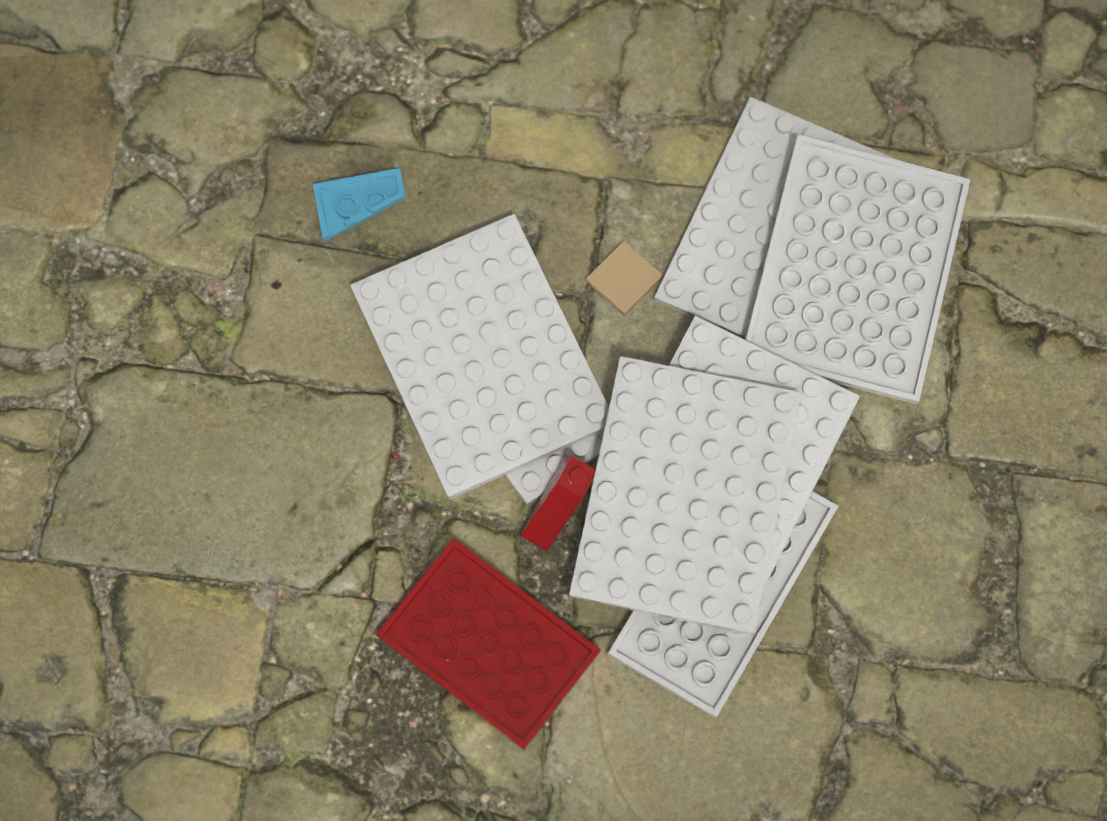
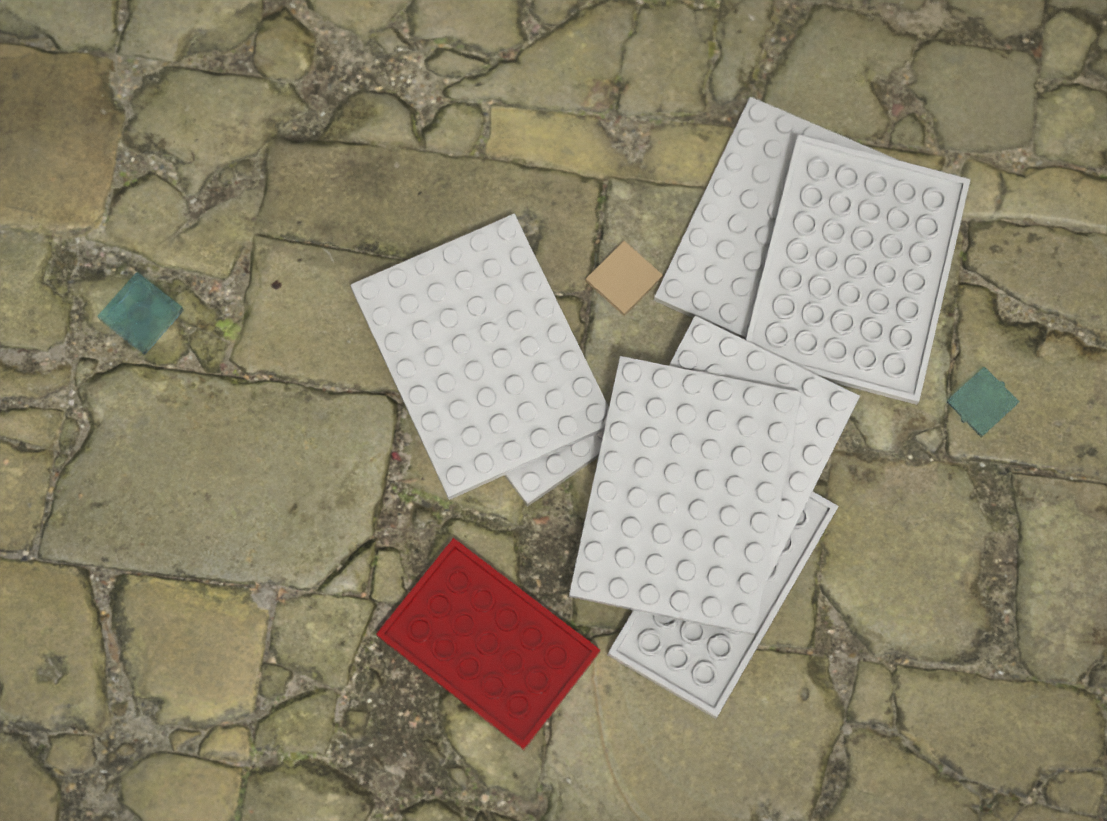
(140, 313): none -> clear light blue plate
(356, 199): medium azure wing -> none
(558, 501): red slope -> none
(982, 402): none -> clear light blue piece

